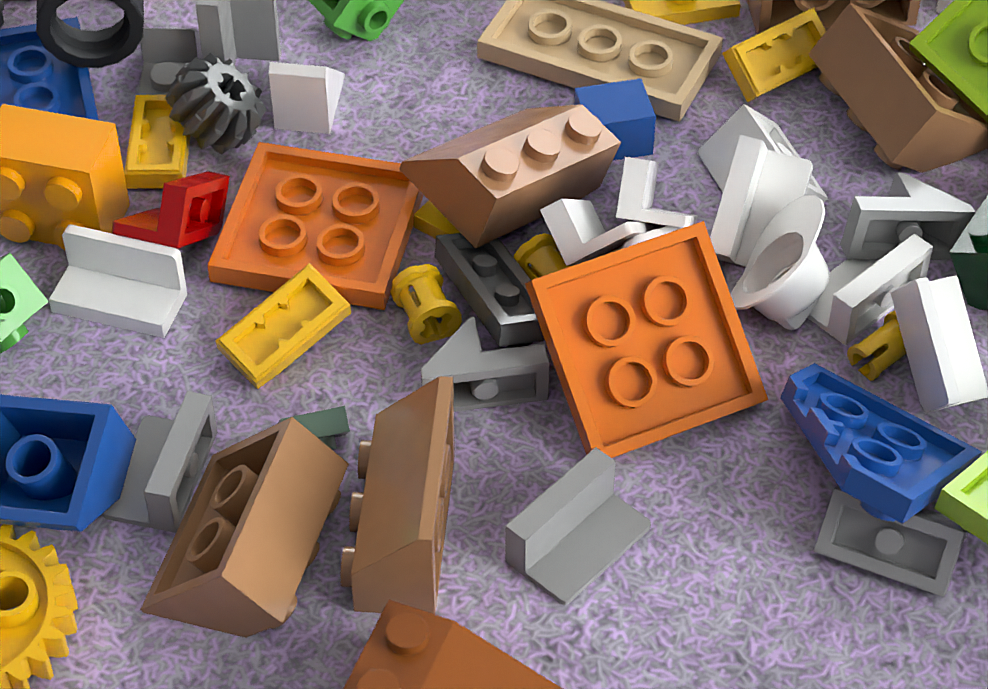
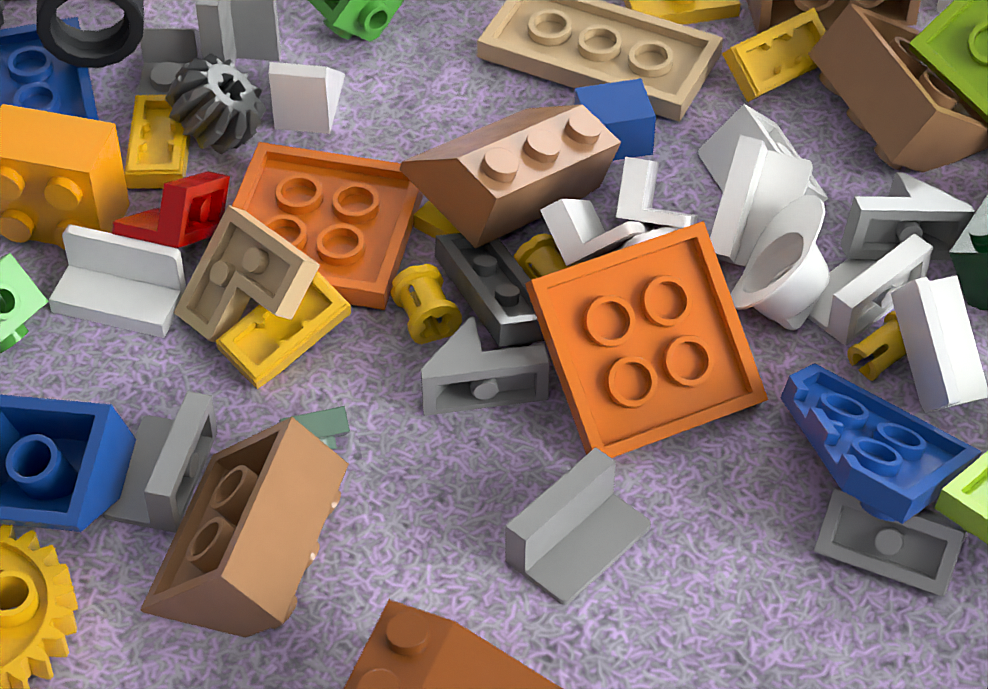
(242, 264): none -> tan plate
(403, 502): medium nougat slope -> none

